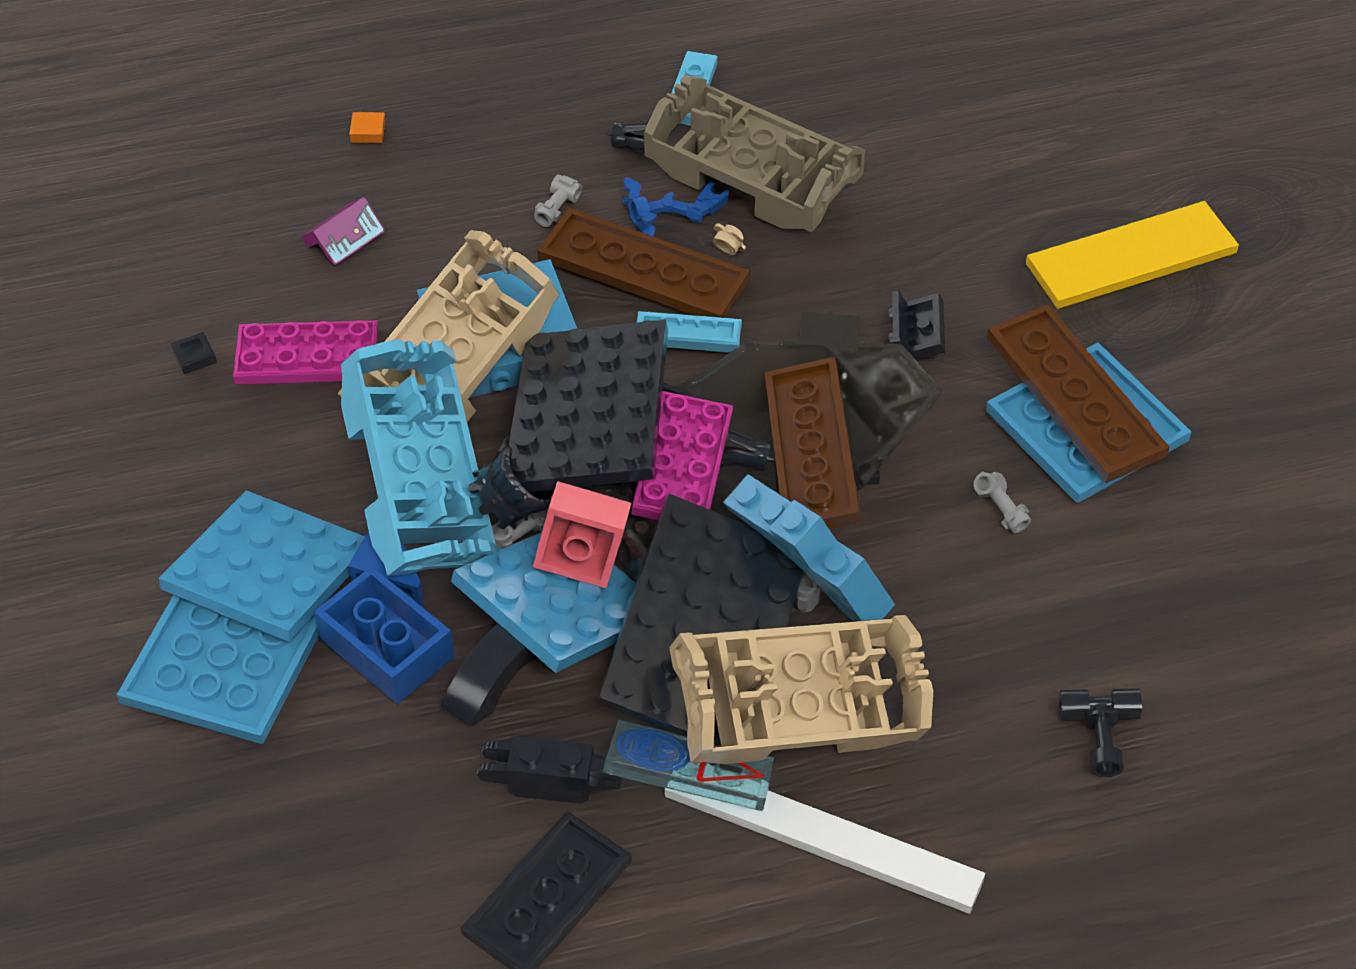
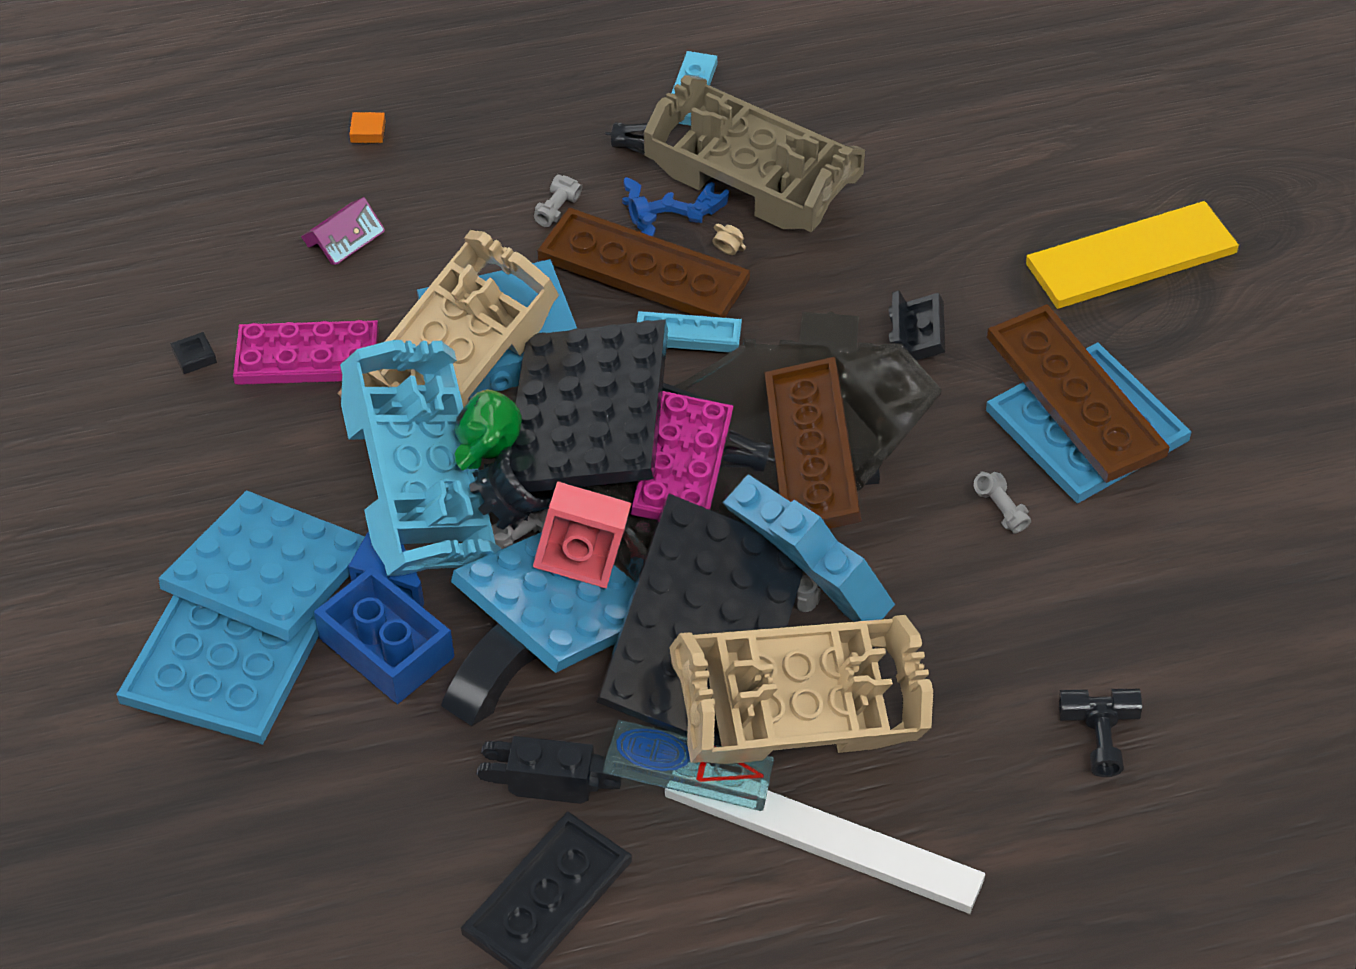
(485, 428): none -> green piece

